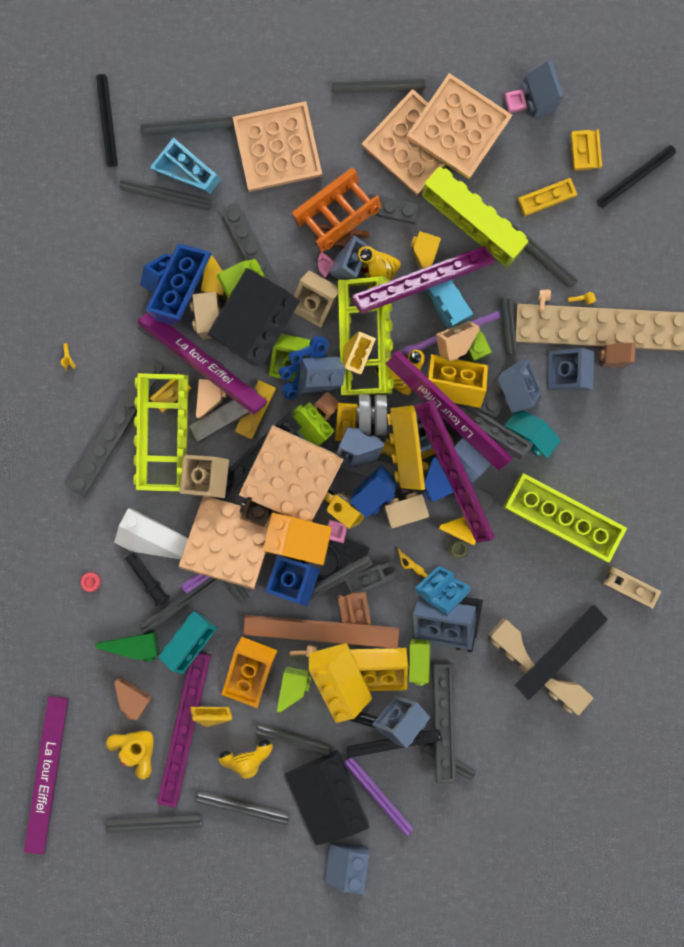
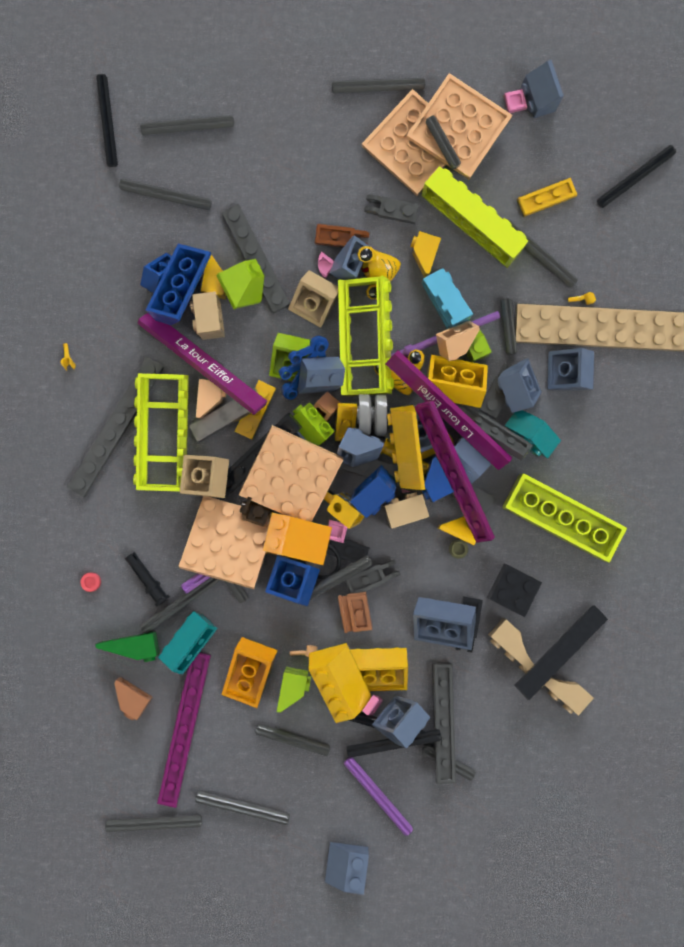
(46, 775): magenta tile -> none
(135, 749): yellow head -> none
(148, 536): white wedge -> none
(167, 393): yellow plate -> none
(183, 166): medium azure wedge -> none
(210, 715): yellow slope -> none
(246, 763): yellow head -> none
(253, 317): black slope -> none
(277, 146): light nougat plate -> none
(321, 631): nougat tile -> none
(328, 195): orange fence -> none
(328, 799): black slope -> none
(357, 352): yellow slope -> none
(372, 705): none -> bright pink tile
(411, 564): yellow hand -> none
(419, 661): lime brick -> none
(422, 279): magenta tile -> none
(442, 590): dark azure slope -> none
(443, 142): none -> dark grey axle
(514, 590): none -> black brick
(545, 295): light nougat hand -> none
(586, 150): yellow plate -> none
(617, 355): nougat slope -> none
(633, 588): tan plate -> none

